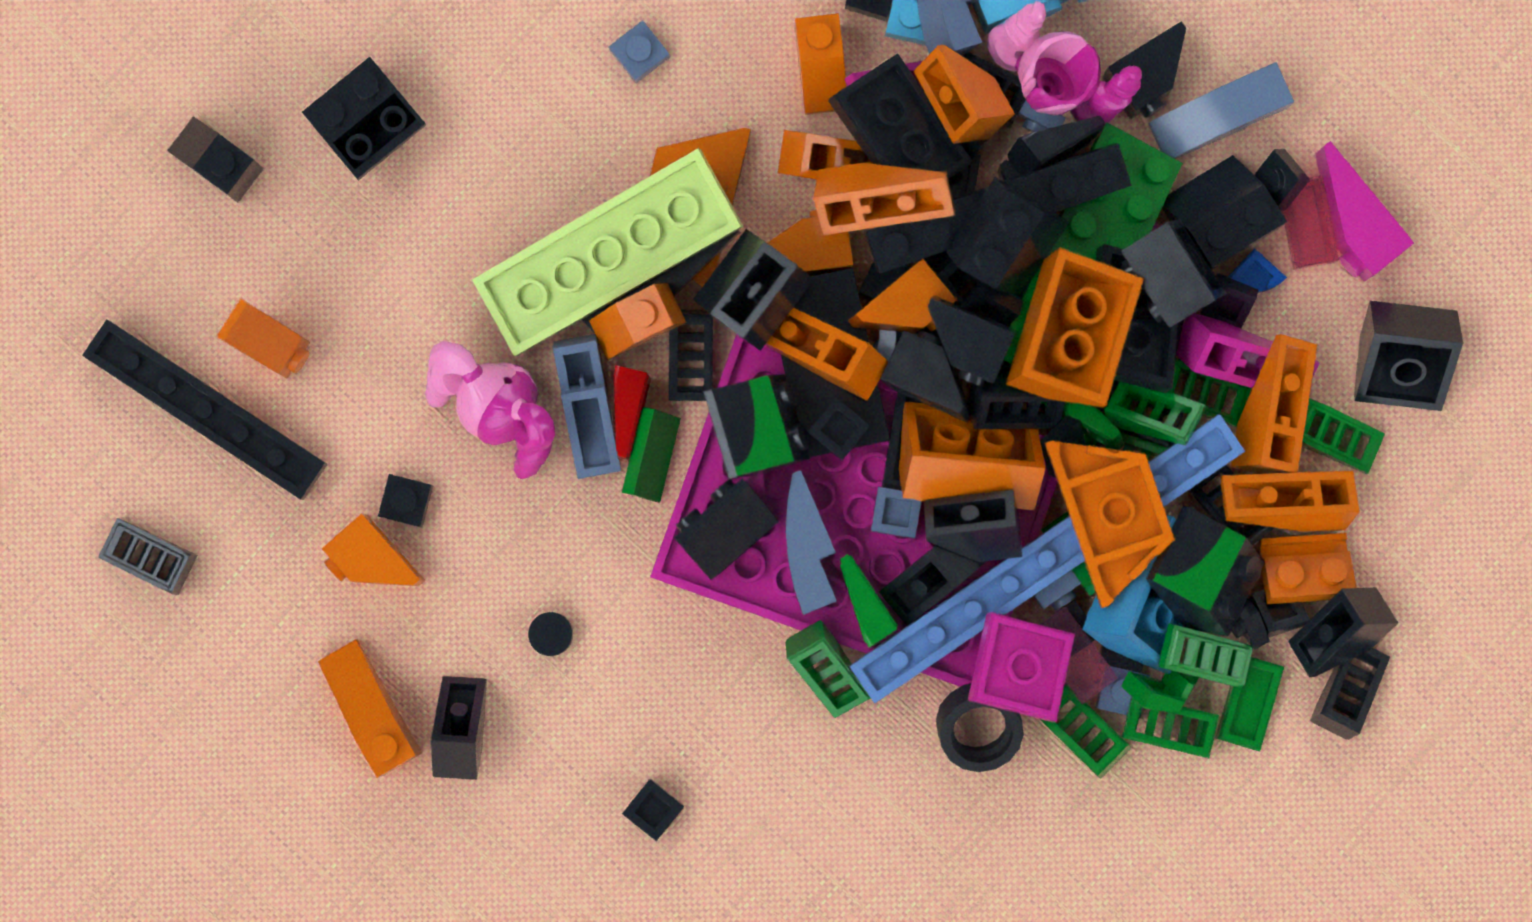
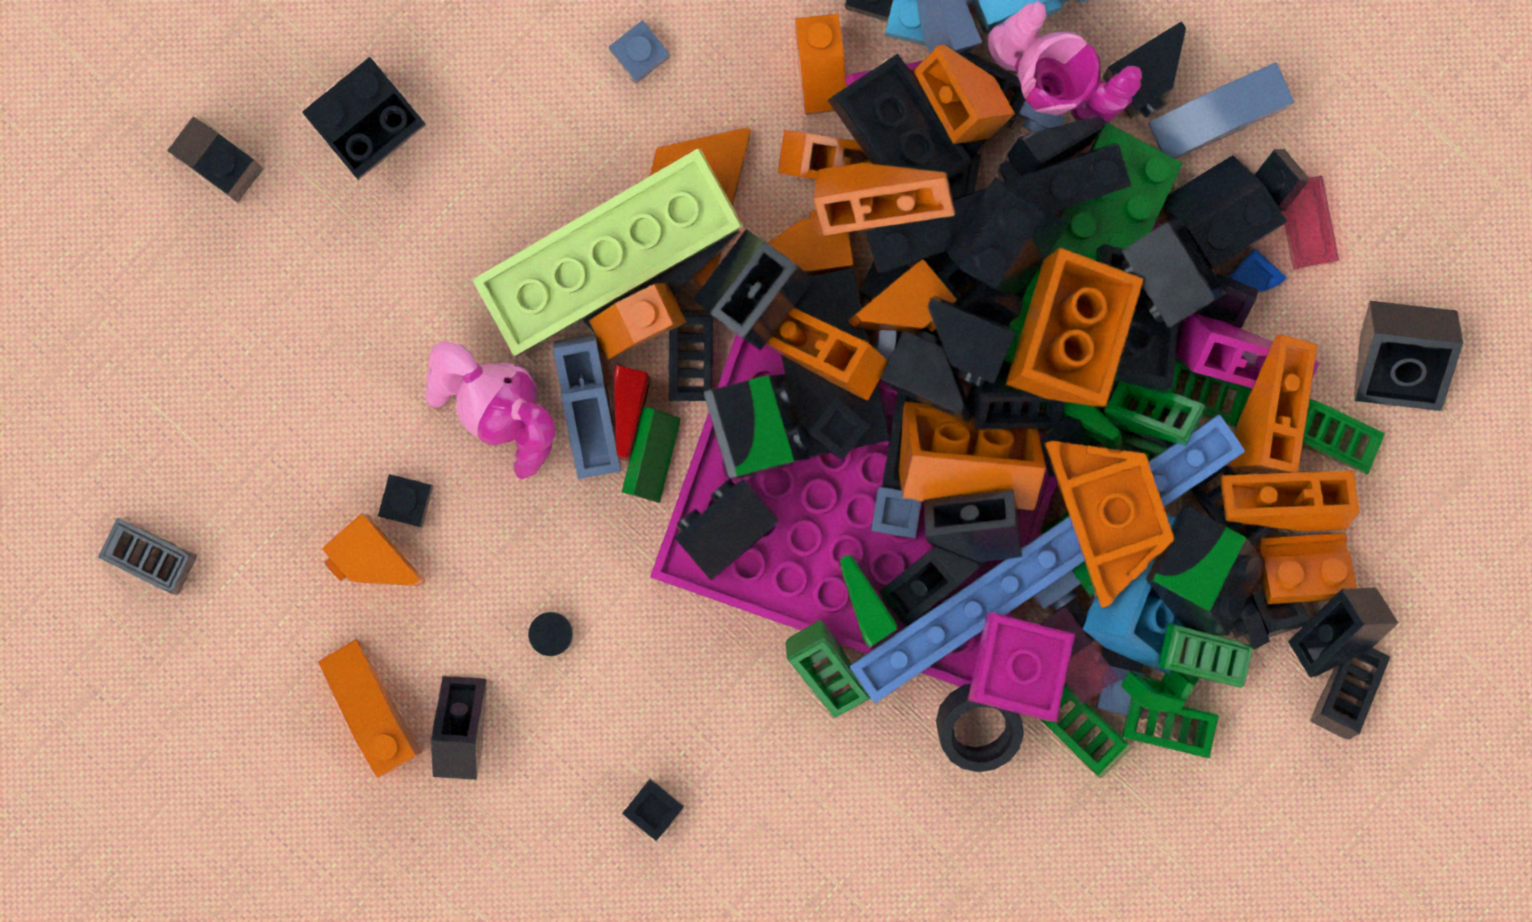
(205, 409): black plate -> none
(264, 339): orange slope -> none
(806, 546): sand blue slope -> none
(1250, 707): green tile -> none
(1360, 222): dark pink slope -> none

